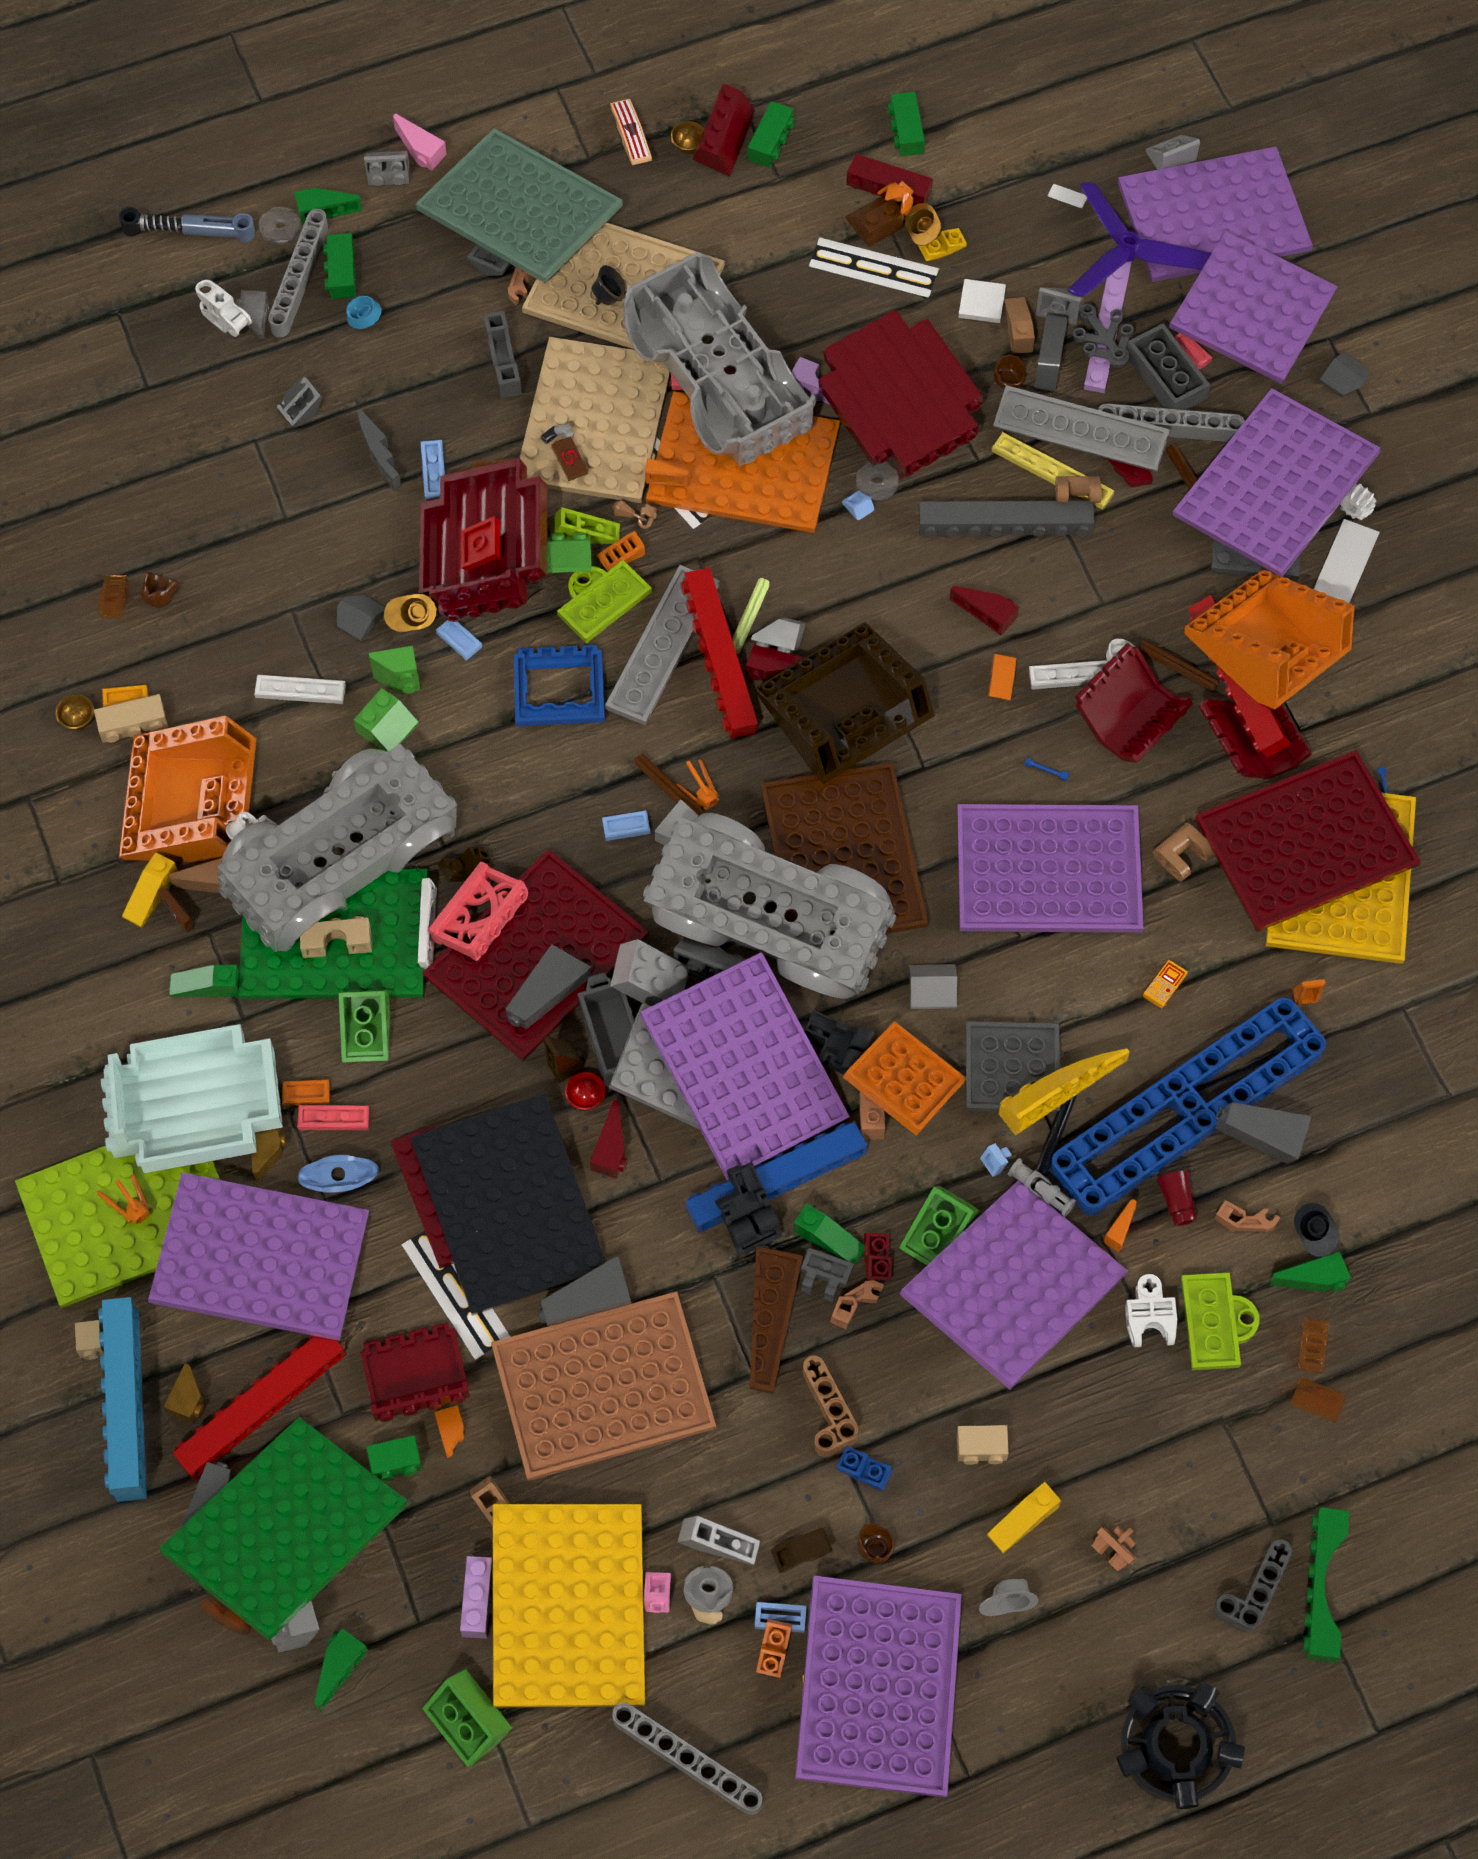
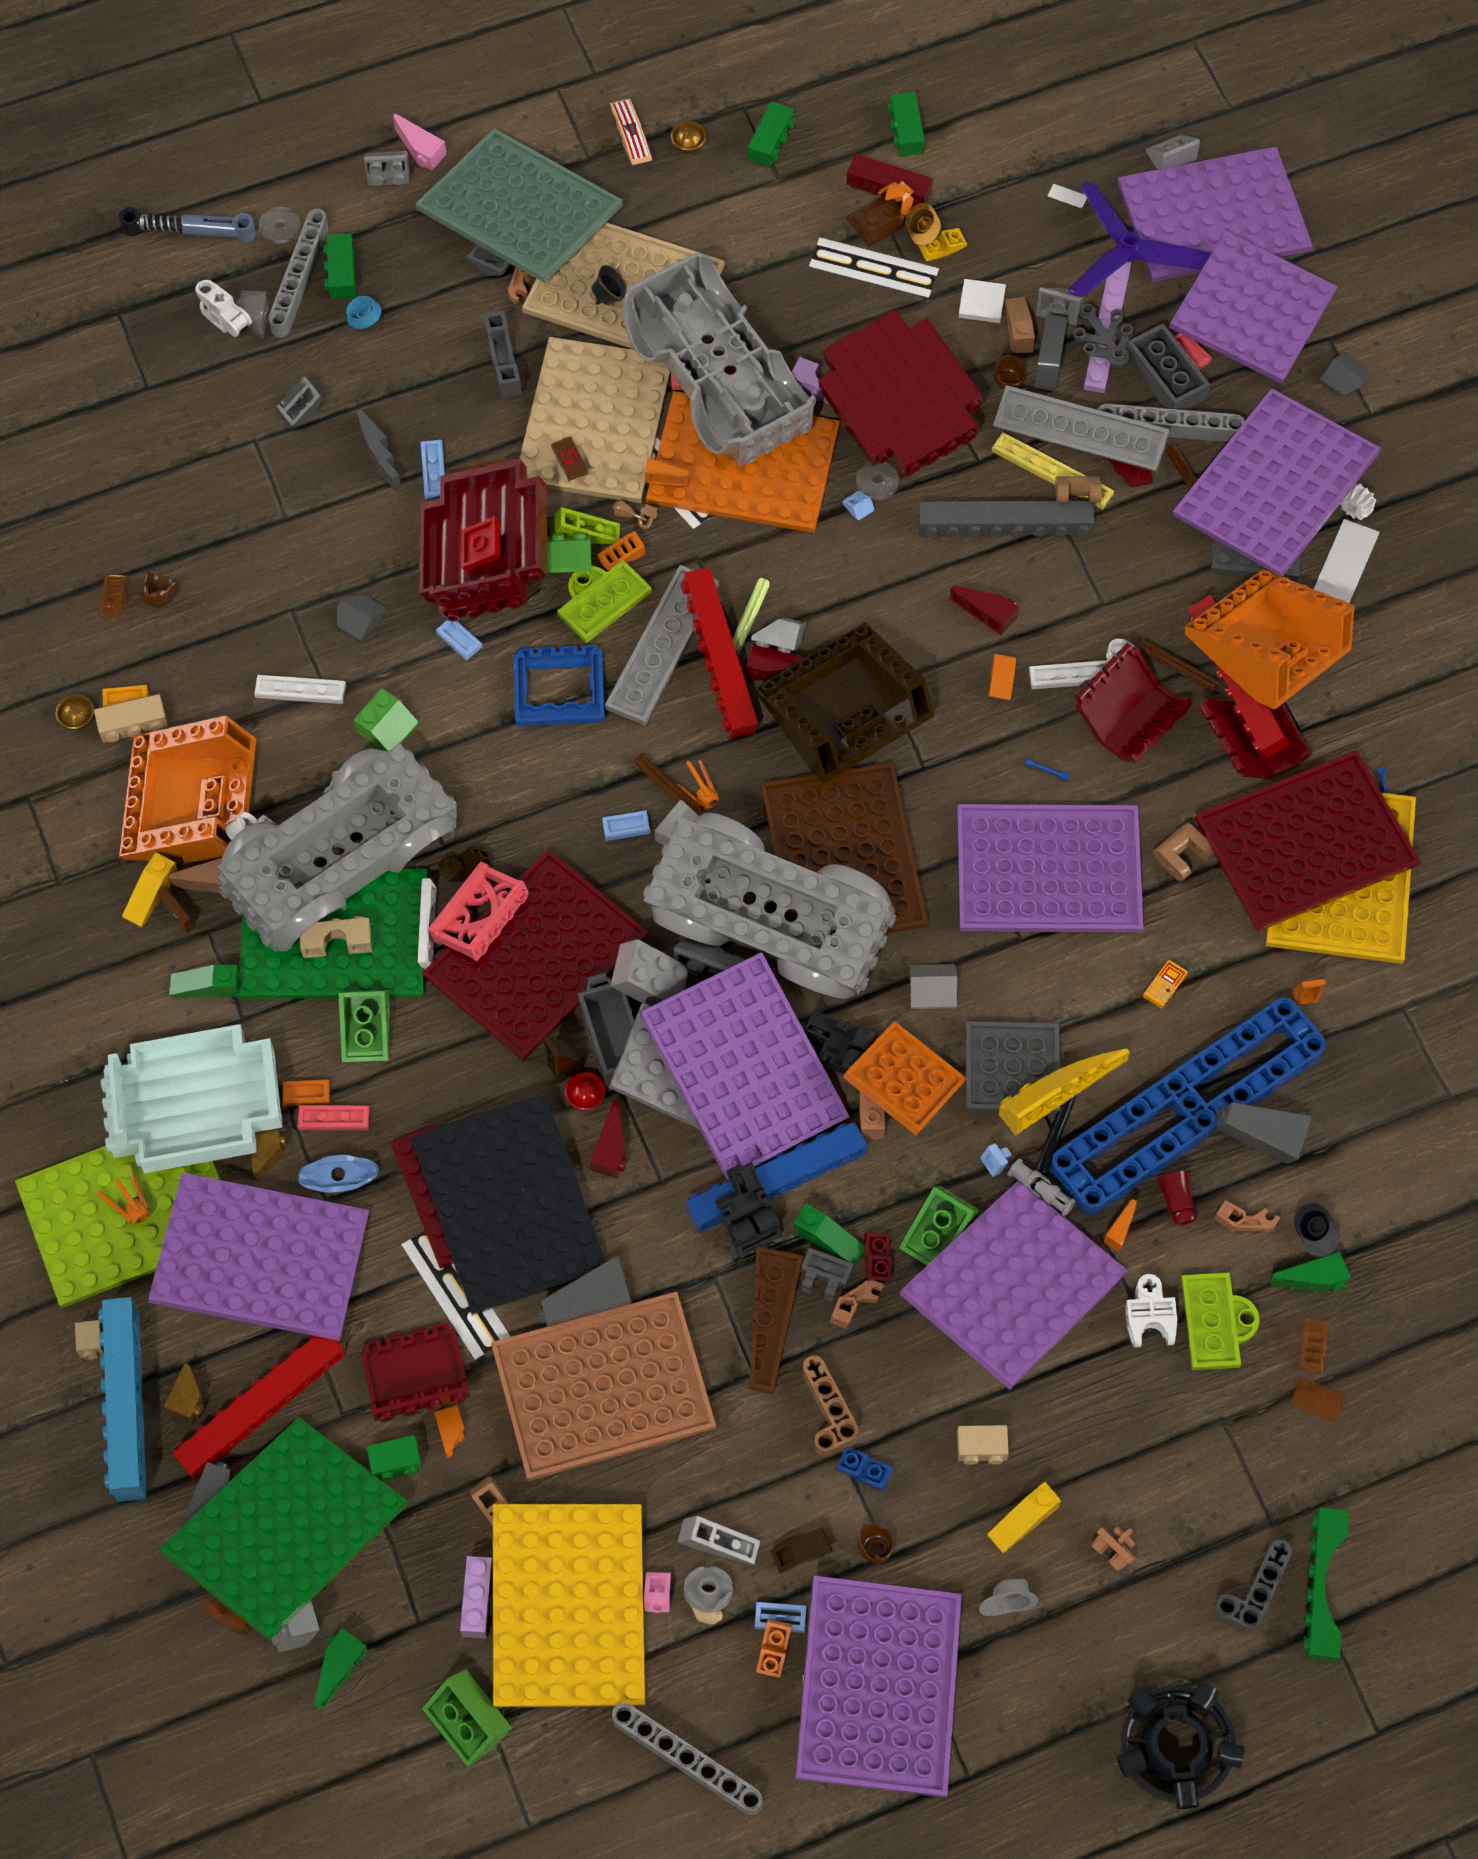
(331, 202): green slope -> none
(396, 669): bright green slope -> none
(410, 612): pearl gold piece -> none
(547, 985): dark grey slope -> none
(555, 431): arm -> none
(724, 130): dark red slope -> none

